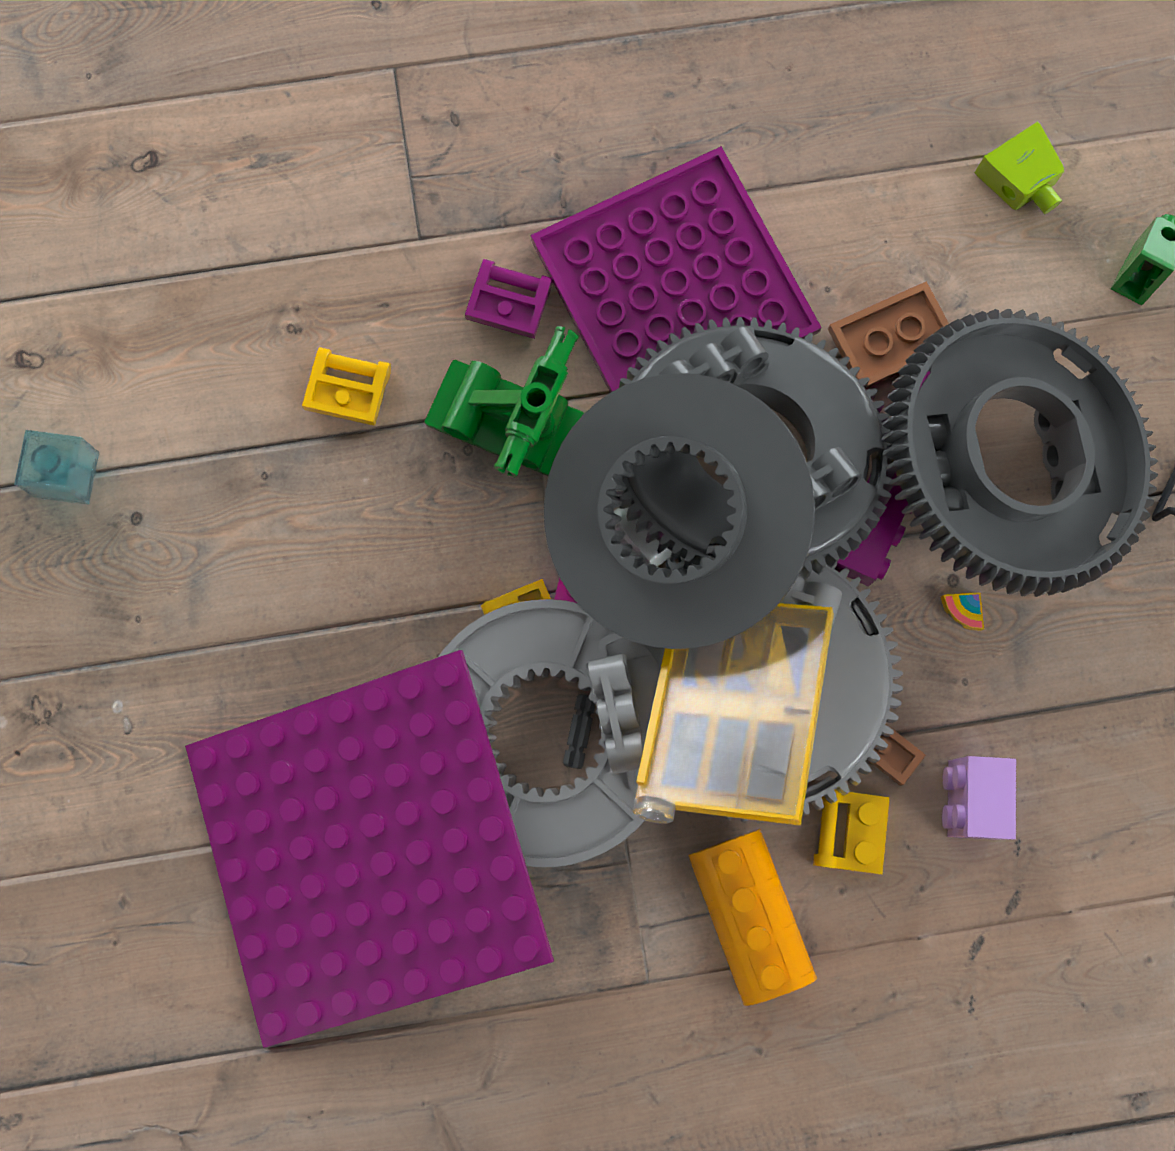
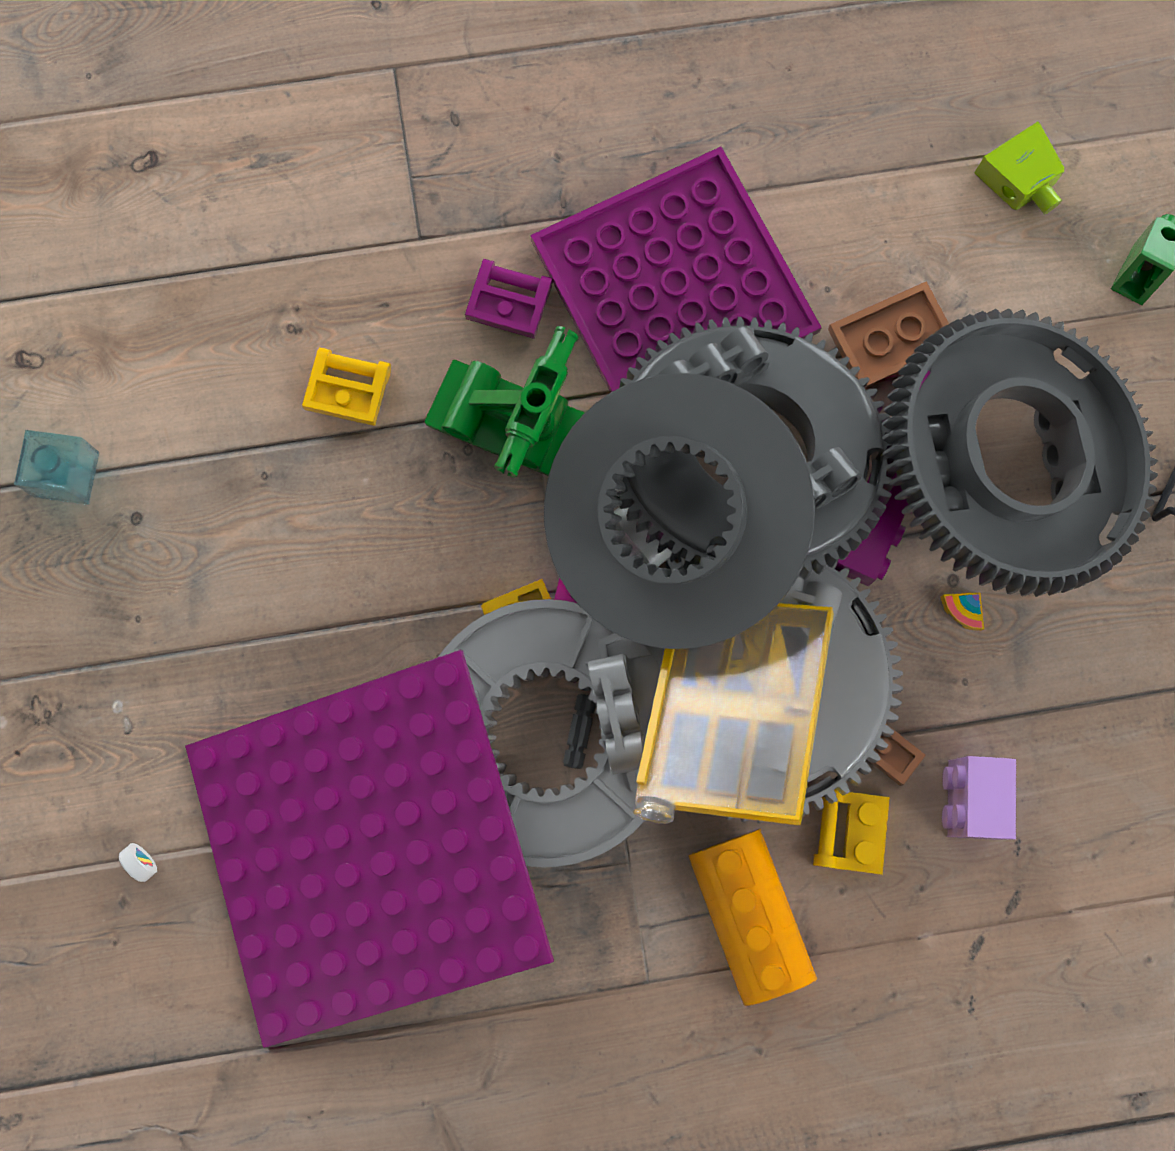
(137, 862): none -> white tile

